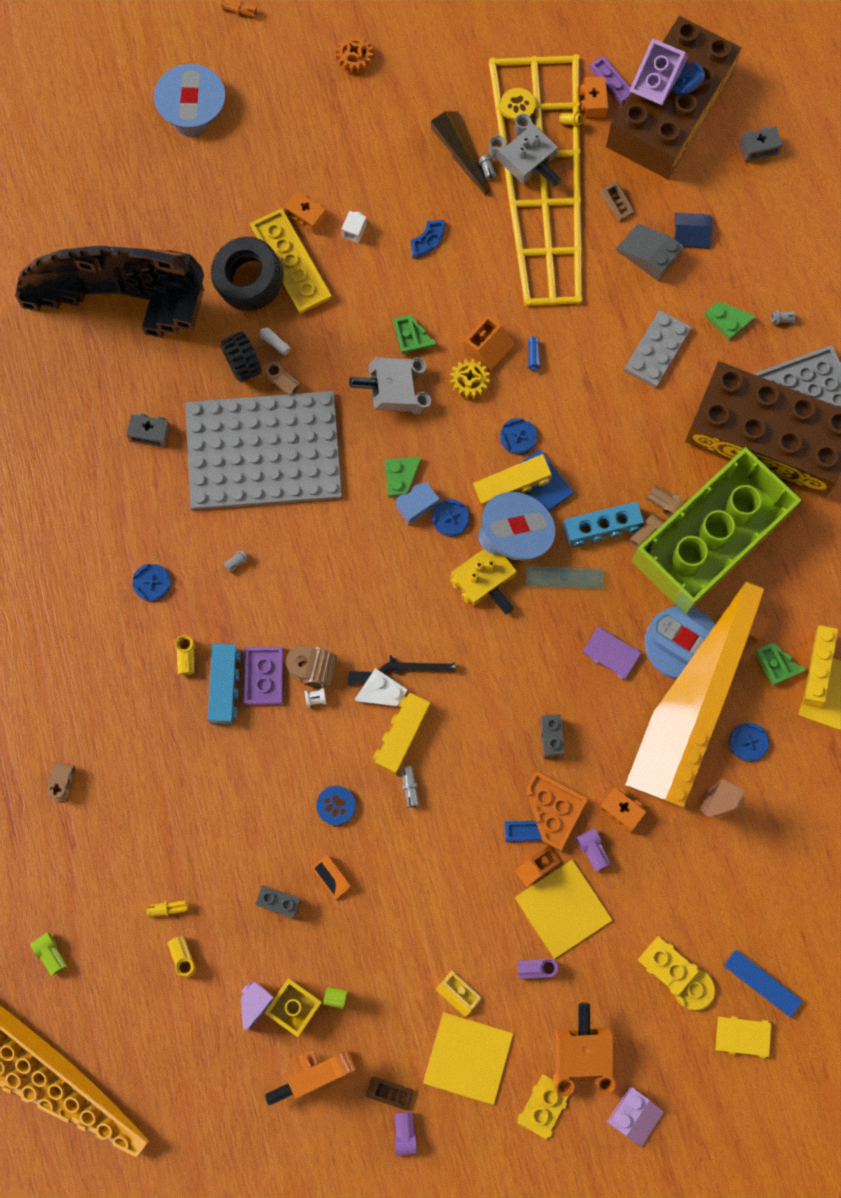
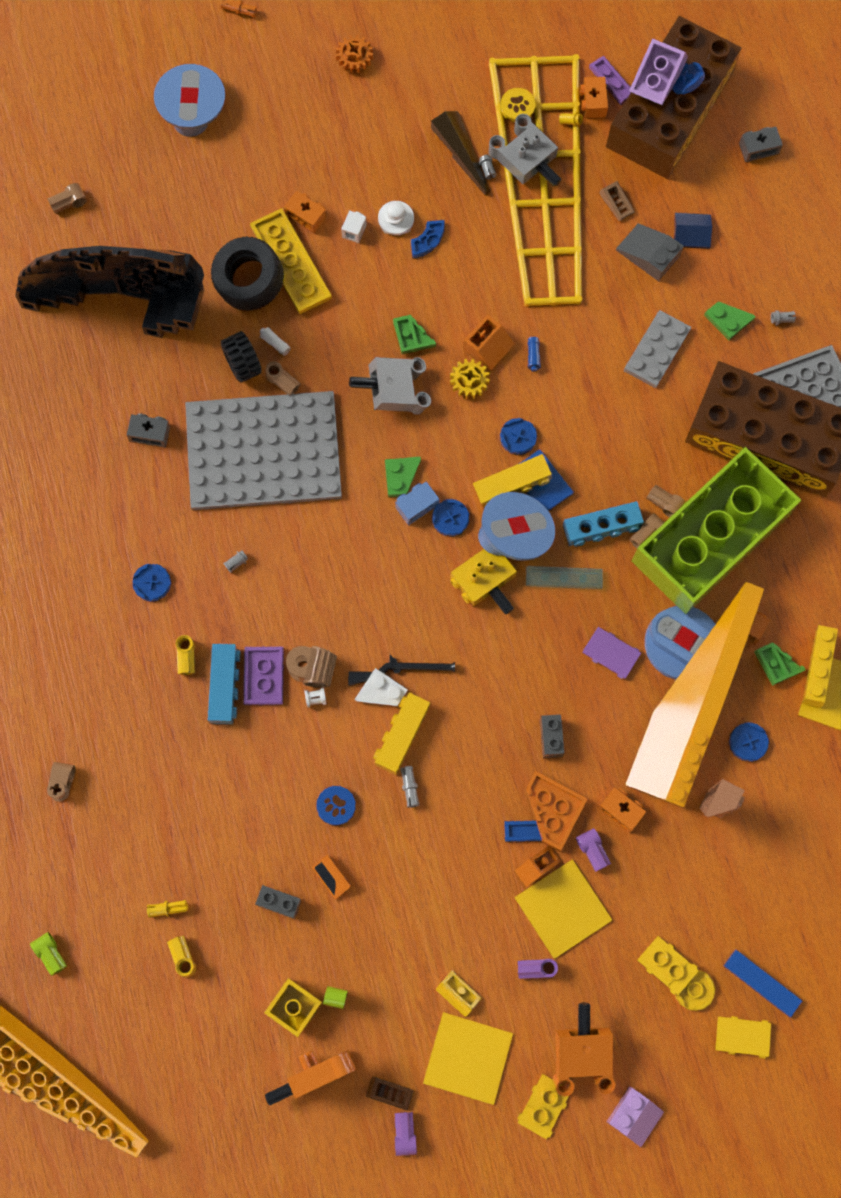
(71, 197): none -> medium nougat piece
(254, 1004): lavender slope -> none
(396, 218): none -> white plate

